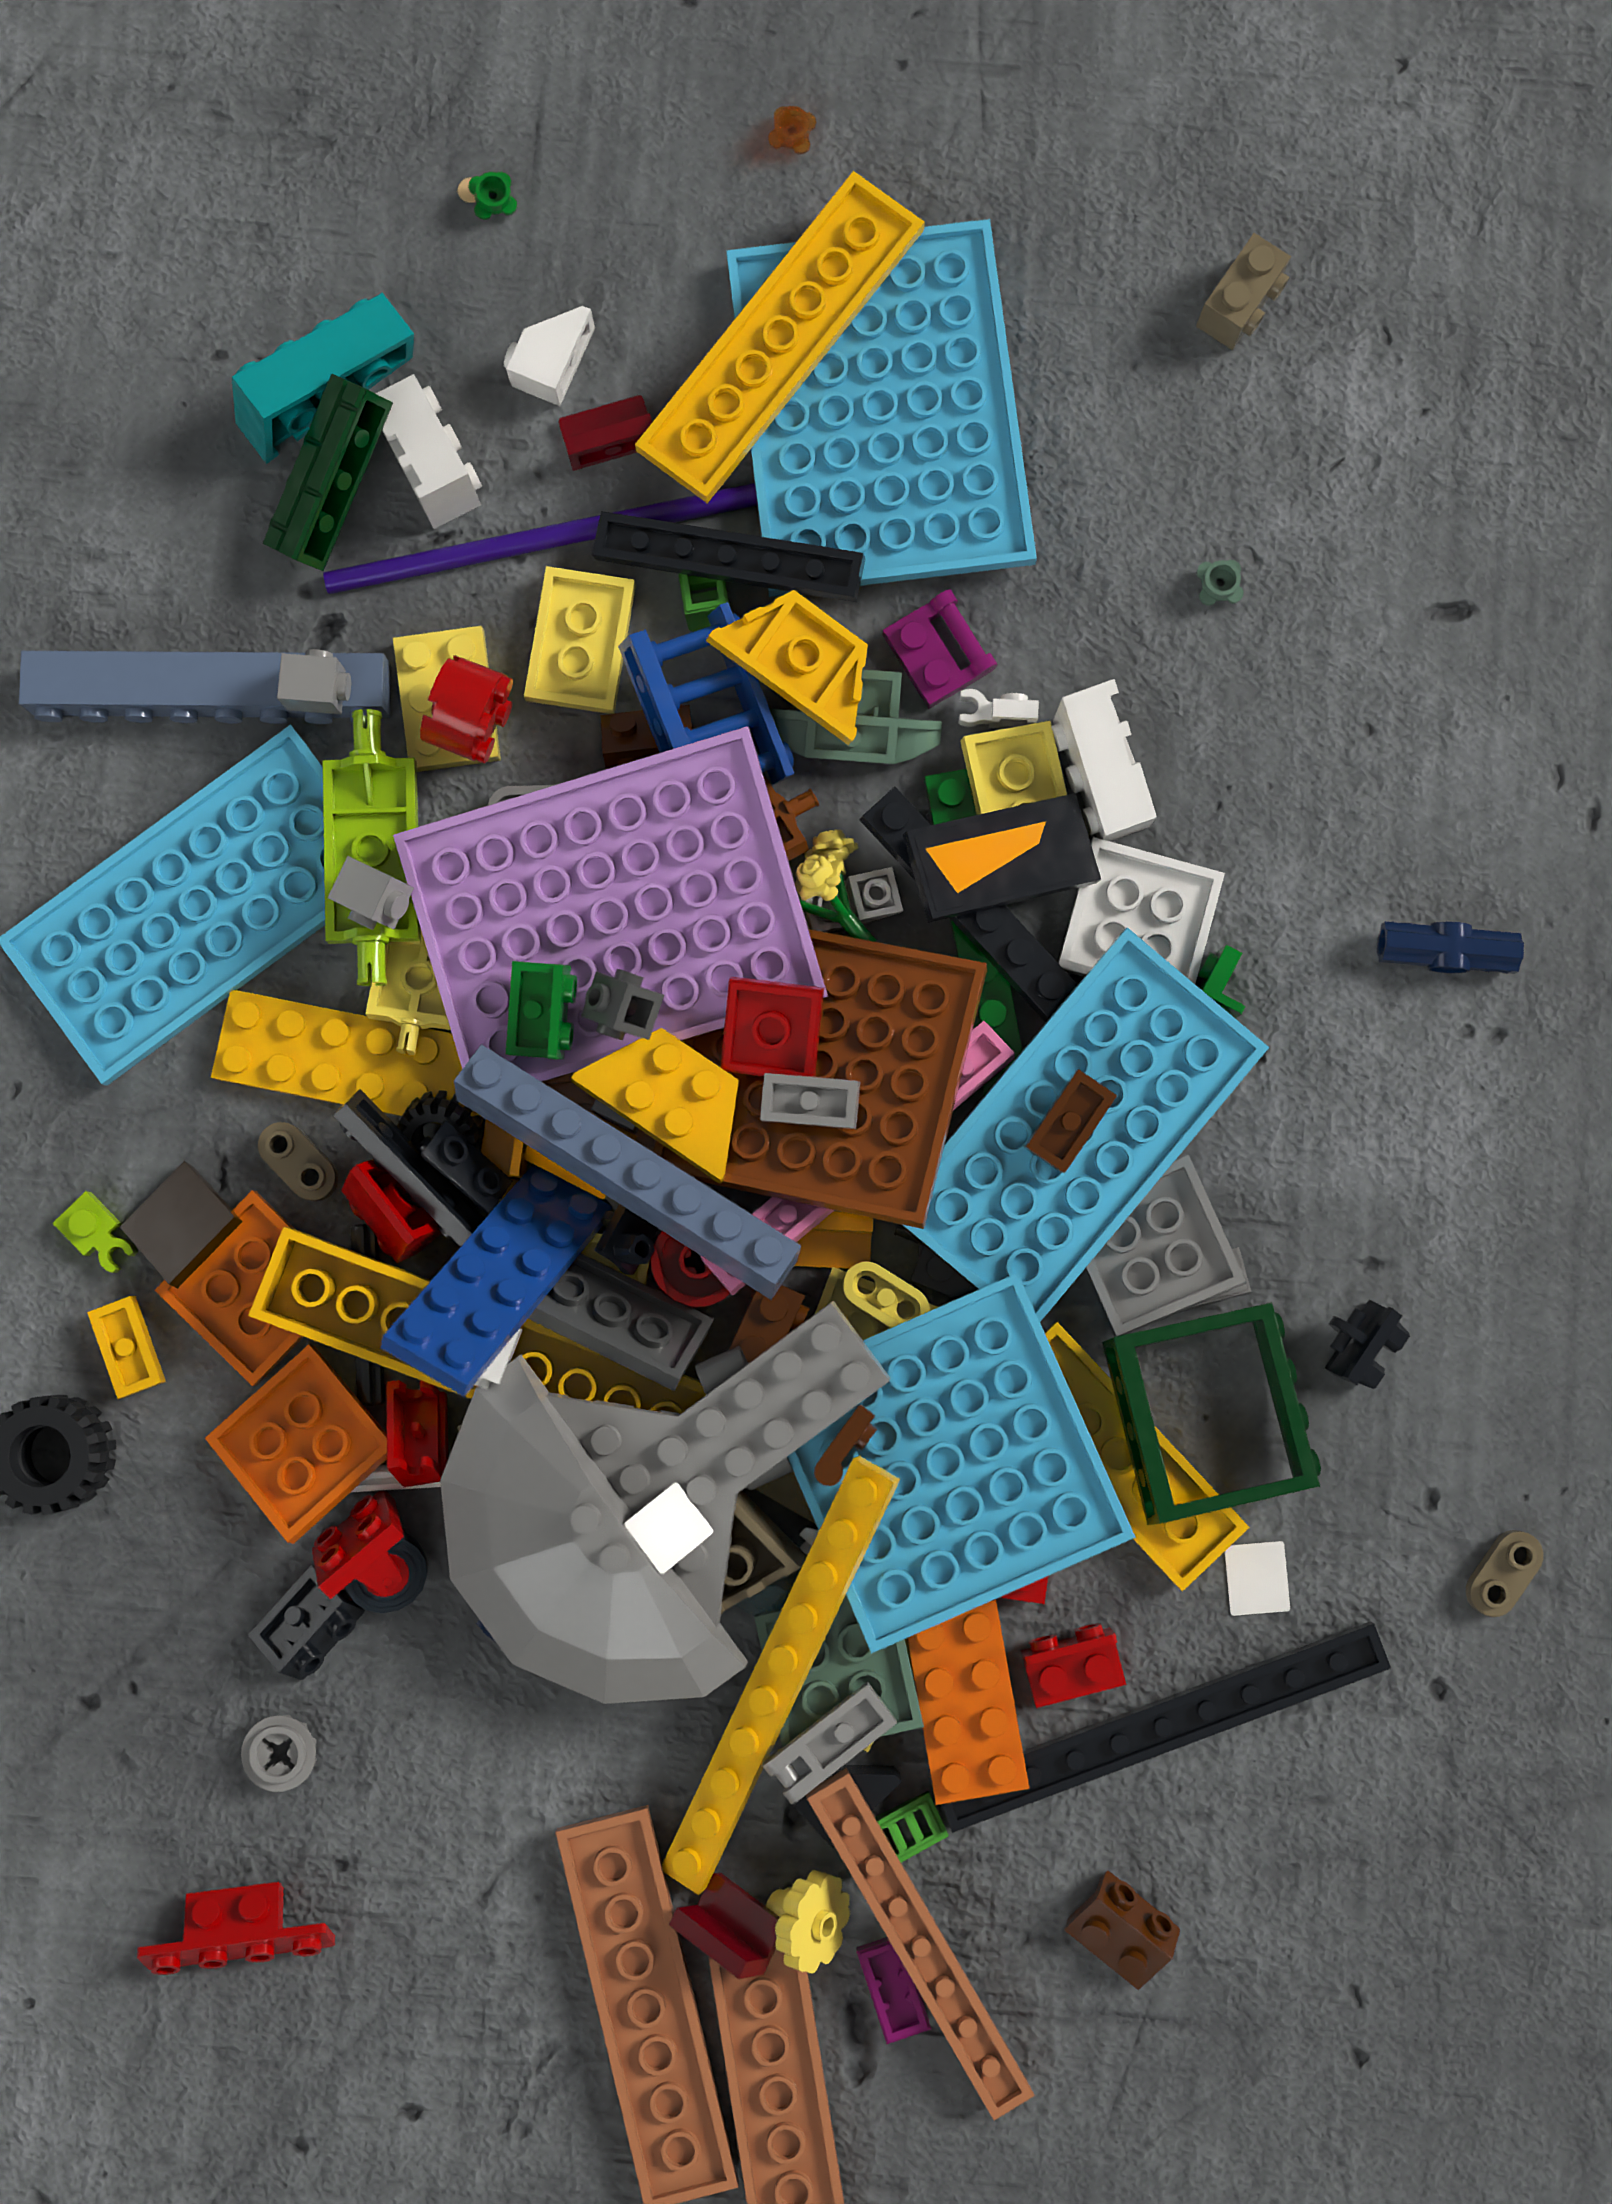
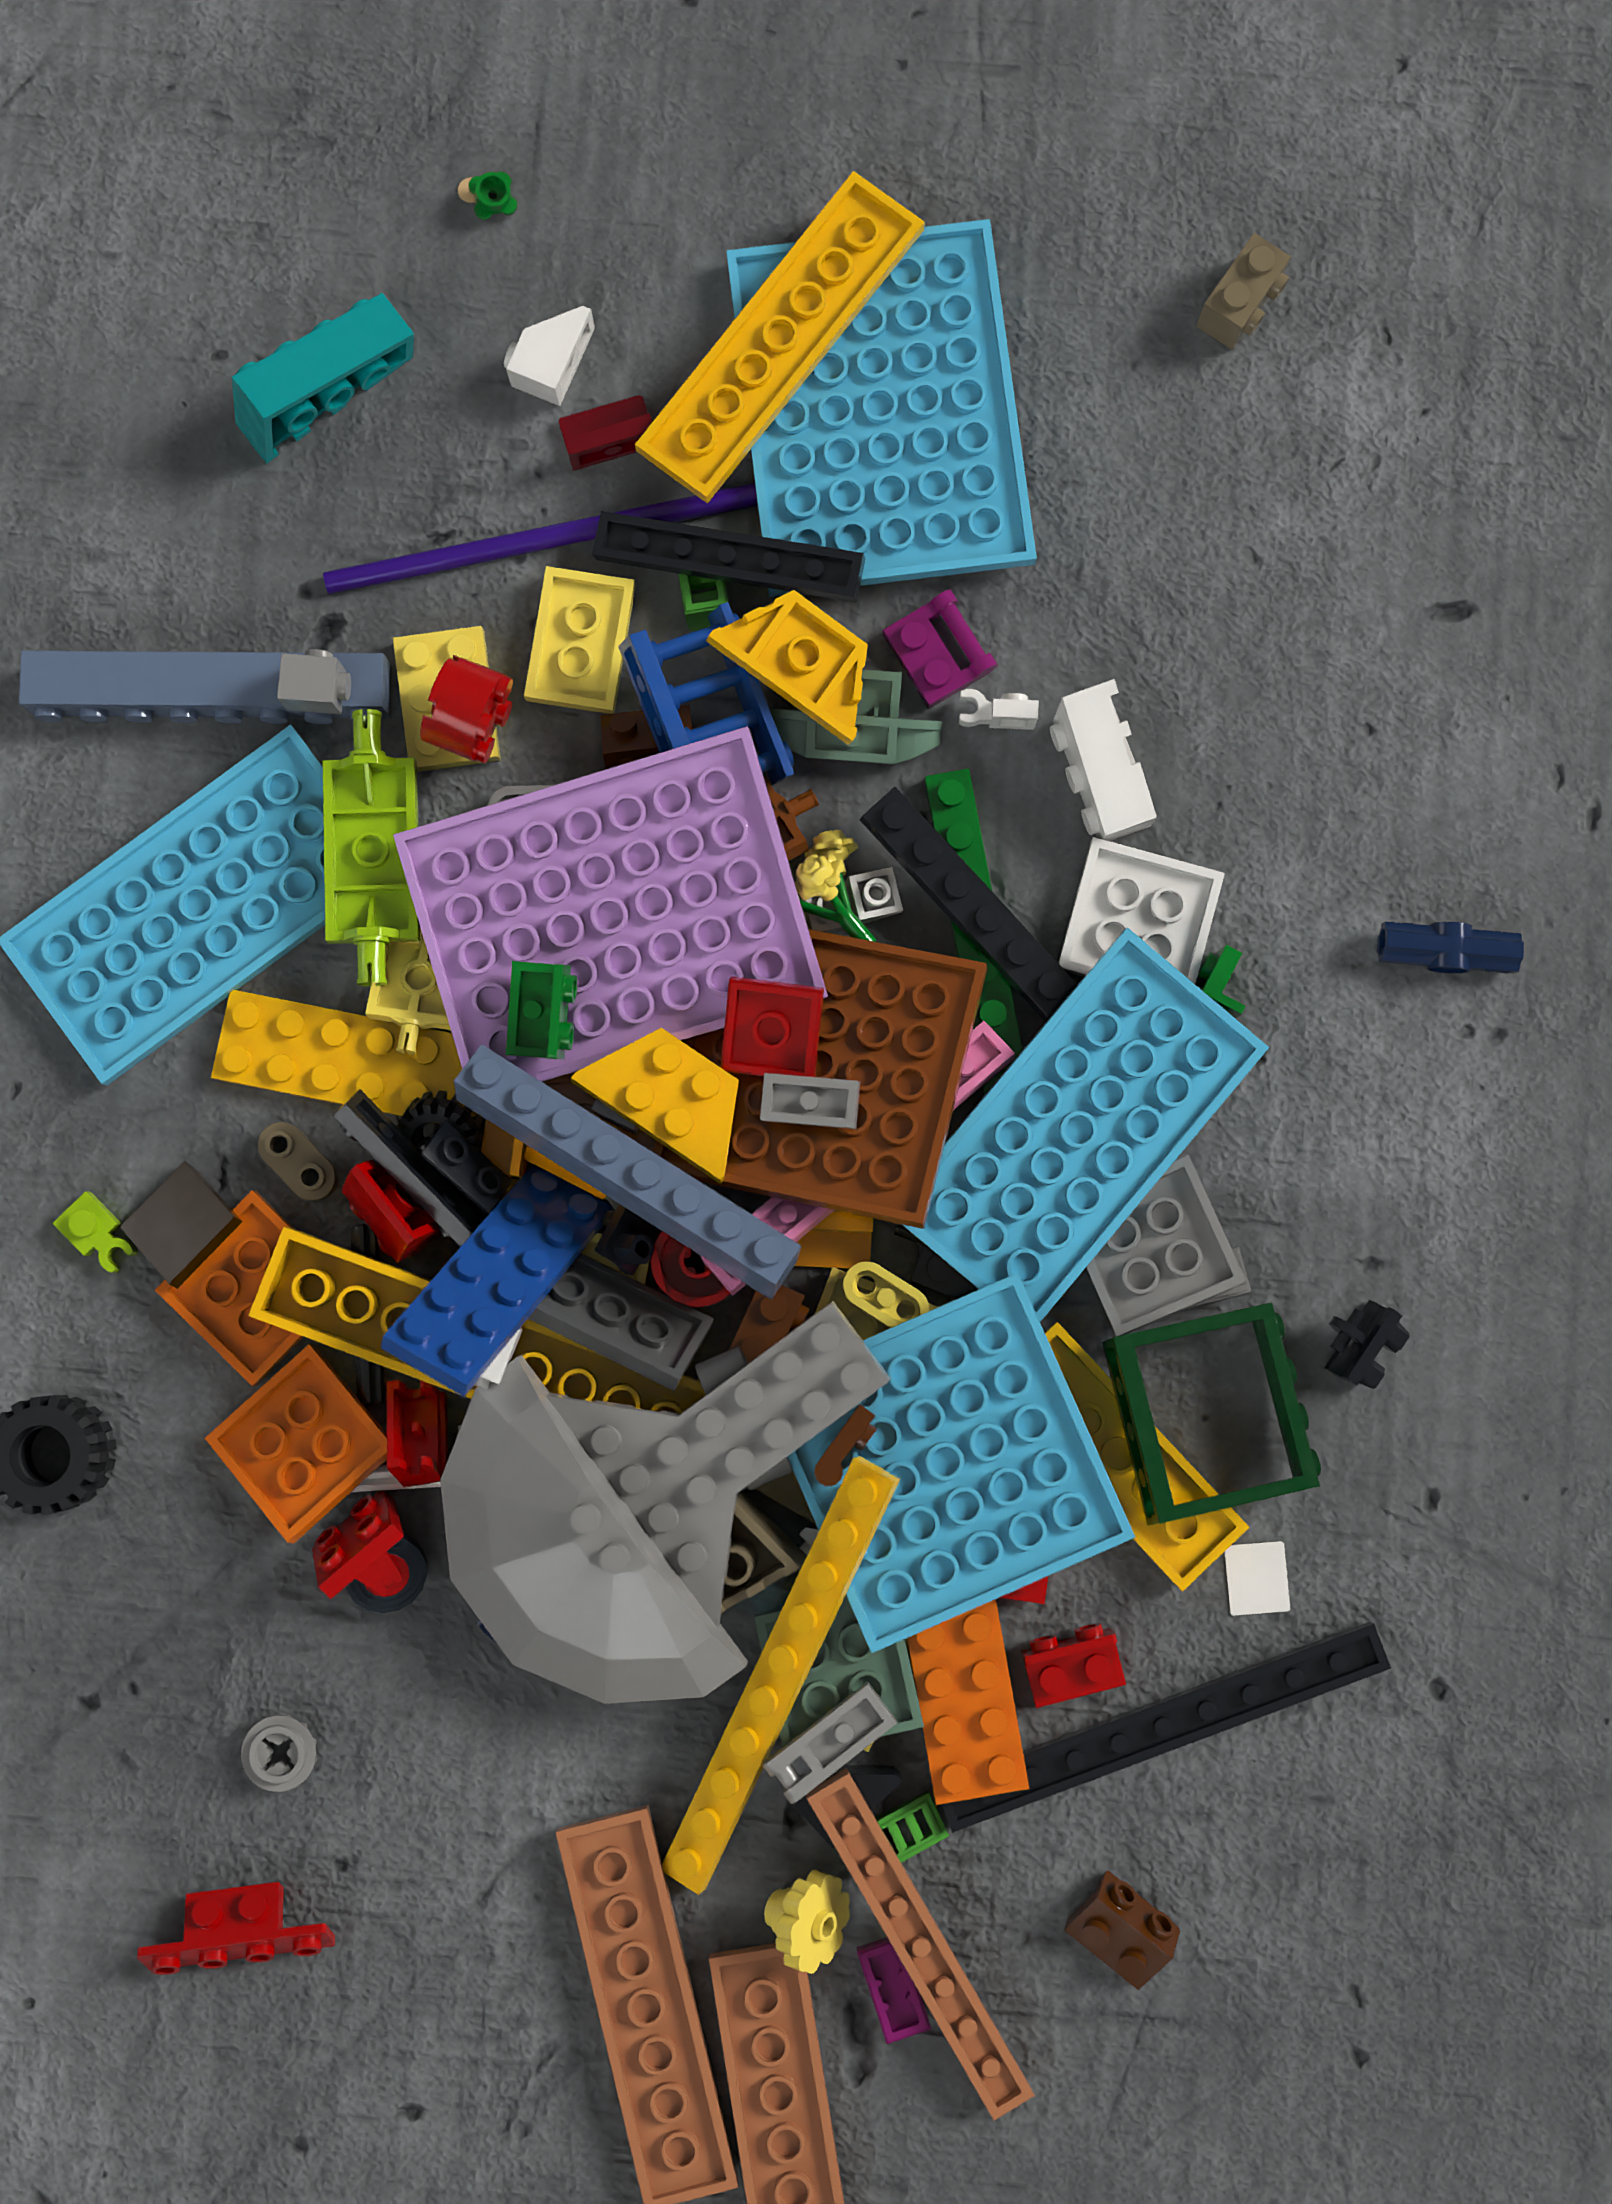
(126, 1347): yellow plate -> none
(304, 1627): black bracket -> none
(327, 472): dark green brick -> none
(370, 894): light grey brick -> none
(429, 452): white wedge -> none
(622, 1005): dark grey brick -> none
(668, 1528): white sticker -> none
(730, 1927): dark red panel -> none
(795, 118): clear orange plate -> none
(1001, 857): black tile -> none
(1013, 767): light yellow plate -> none
(1070, 1121): reddish brown plate -> none
(1227, 571): sand green plate -> none
(1502, 1570): dark tan plate -> none

